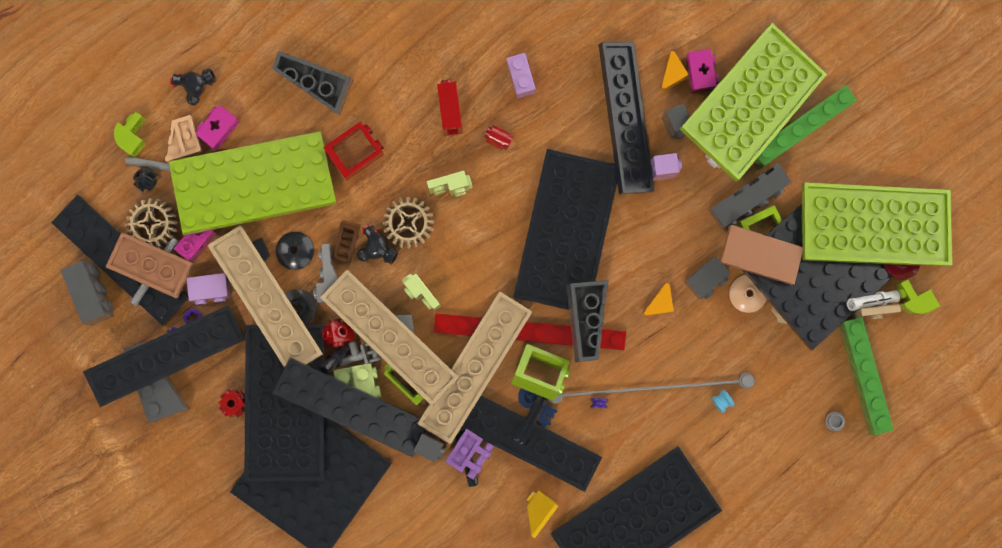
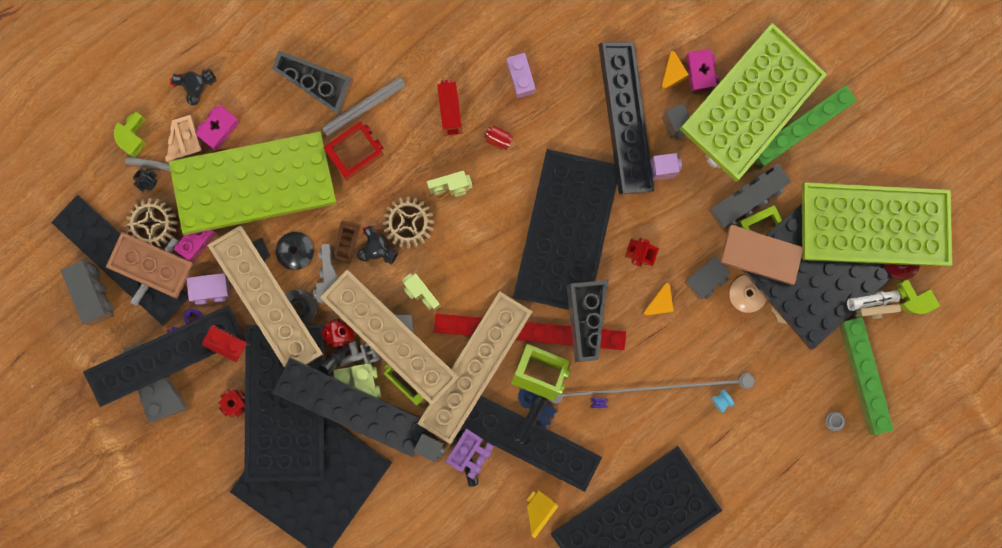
(224, 343): none -> red brick
(363, 106): none -> light grey axle
(637, 252): none -> red brick

